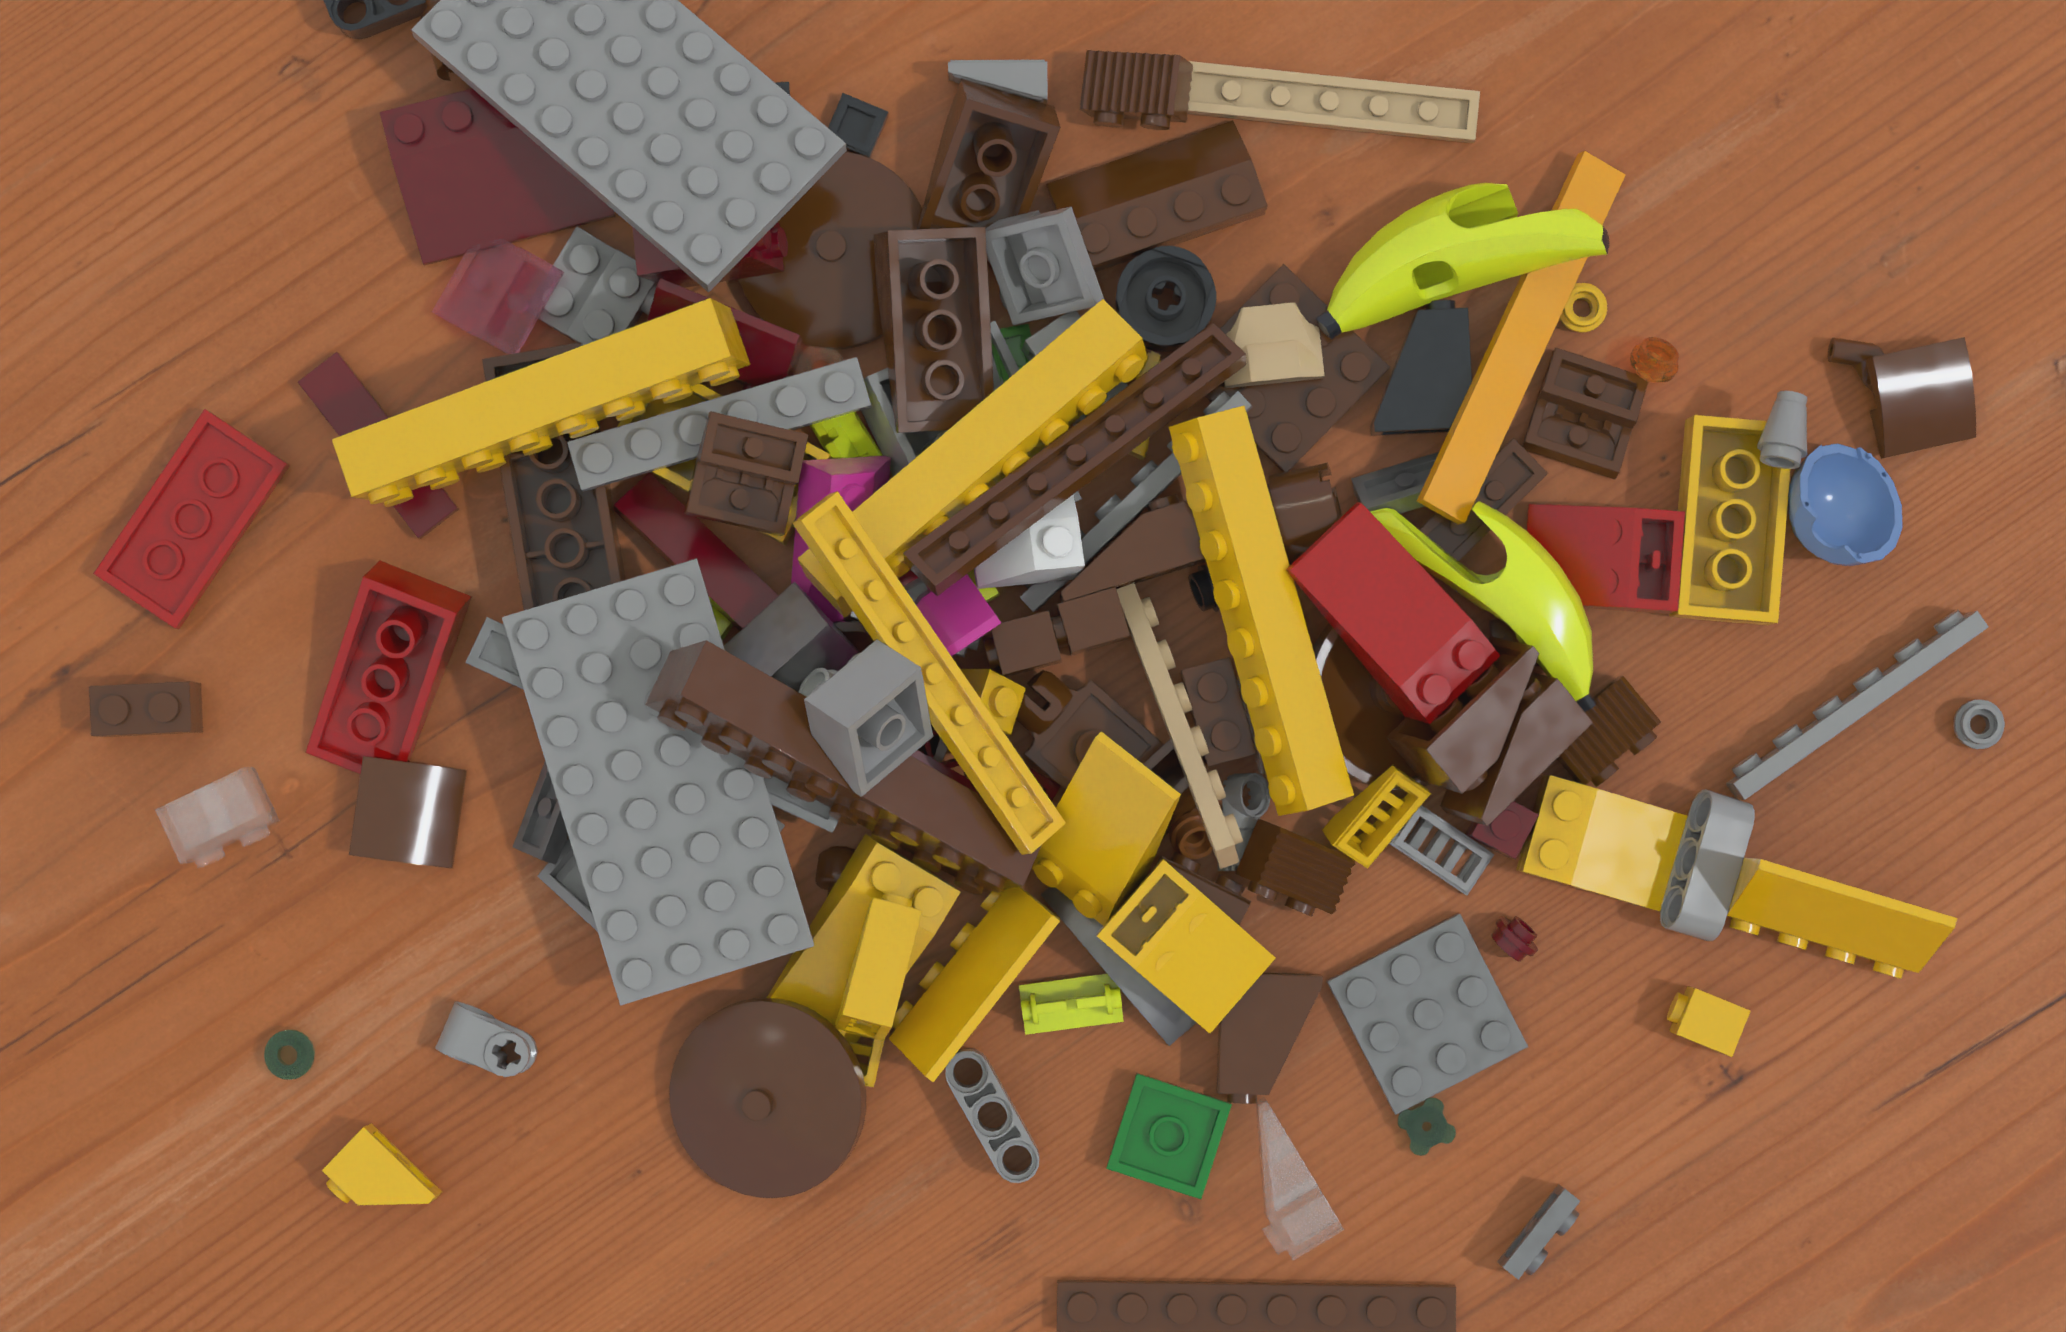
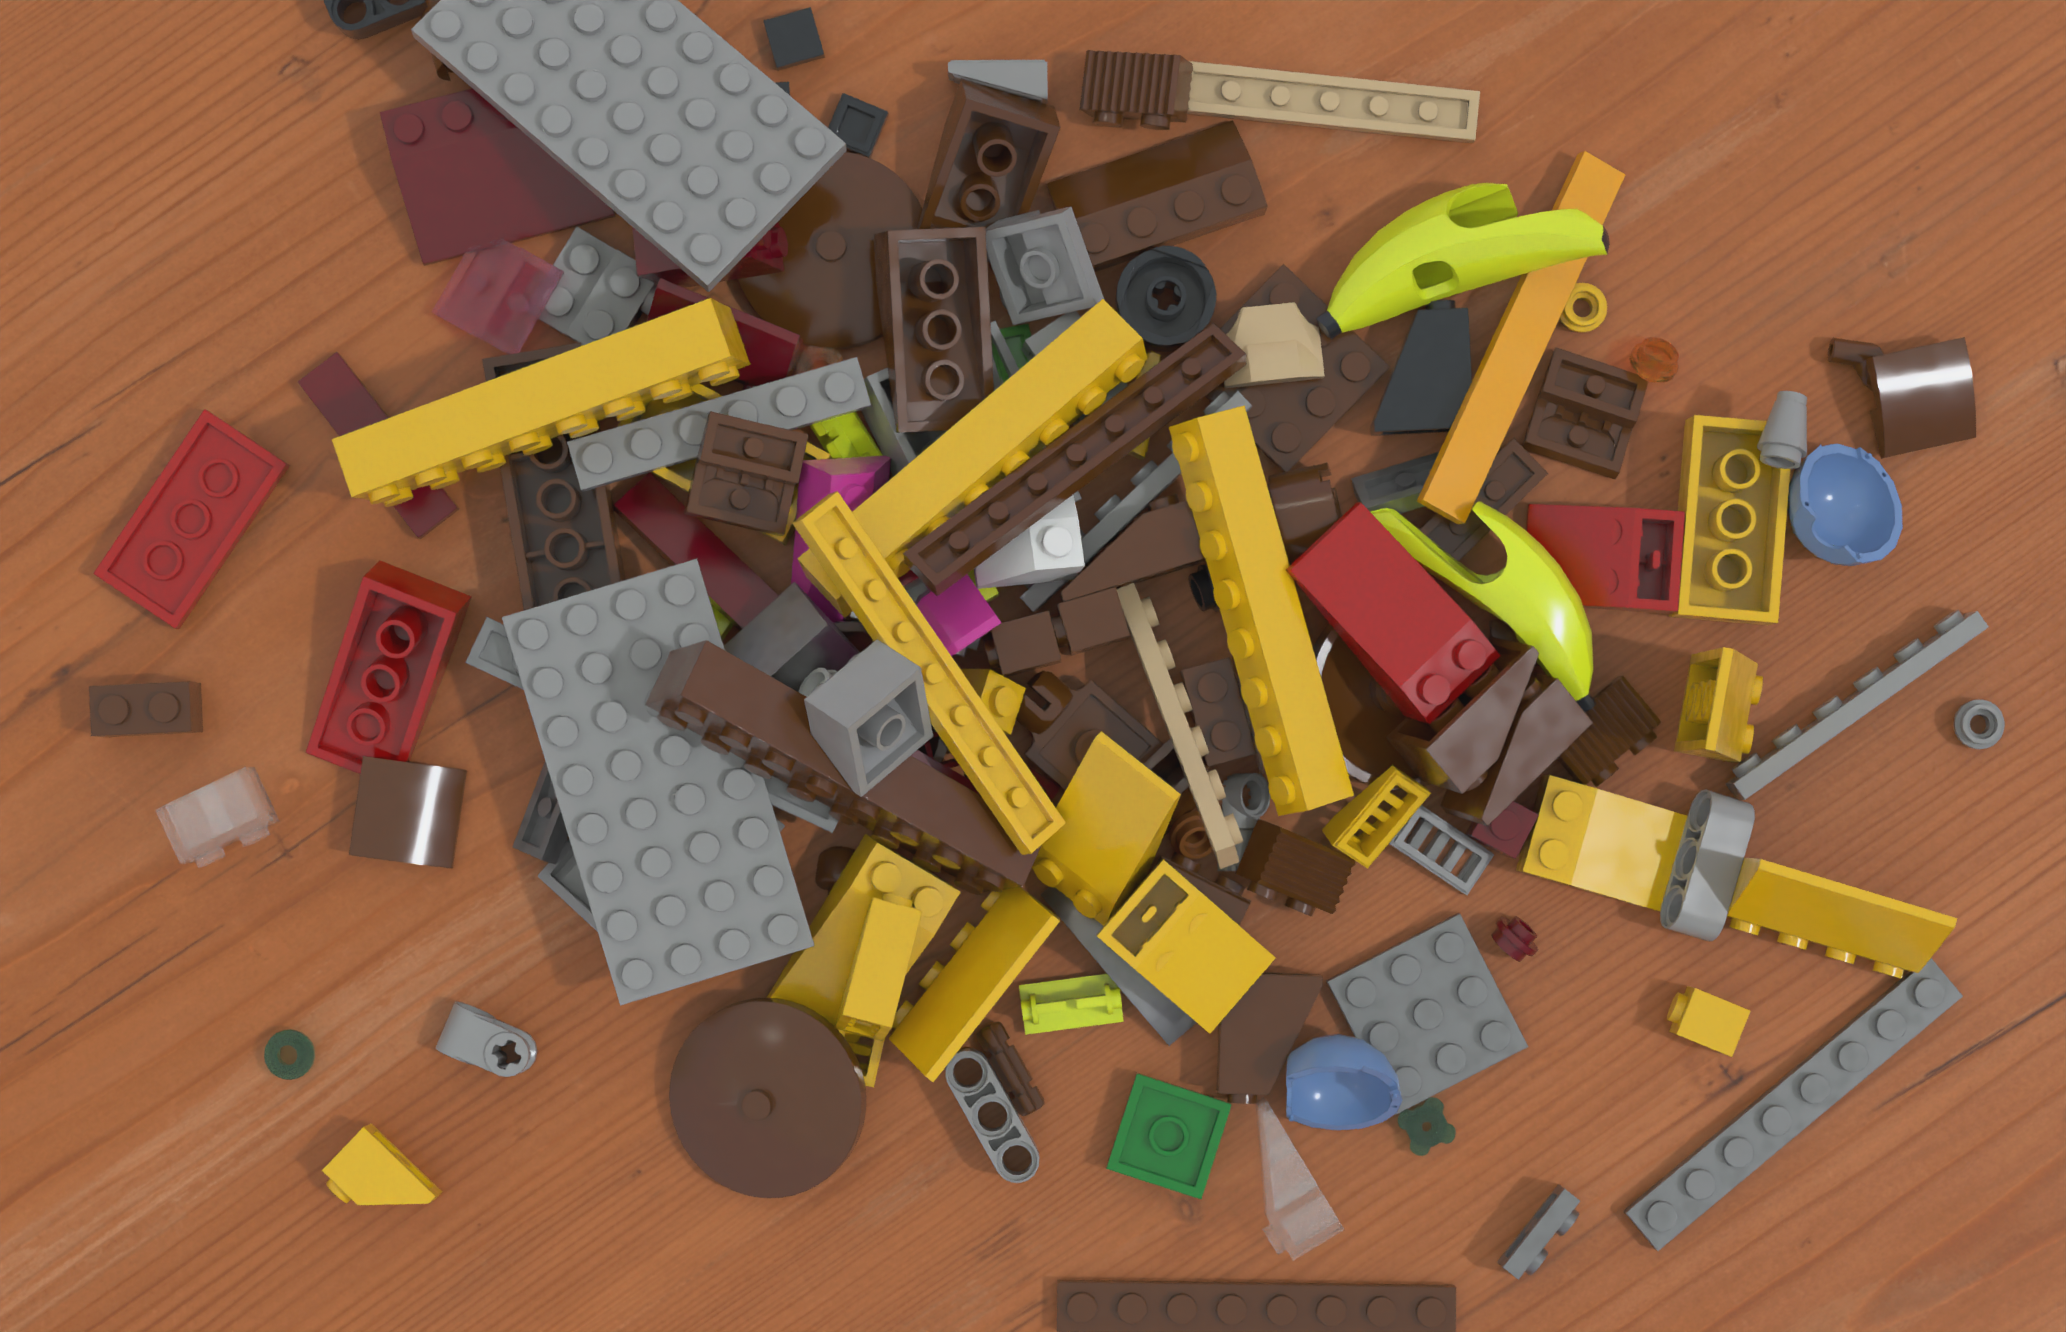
(794, 39): none -> black tile
(1010, 1068): none -> reddish brown axle
(1340, 1084): none -> medium blue cylinder
(1718, 704): none -> yellow slope
(1792, 1104): none -> flat silver plate

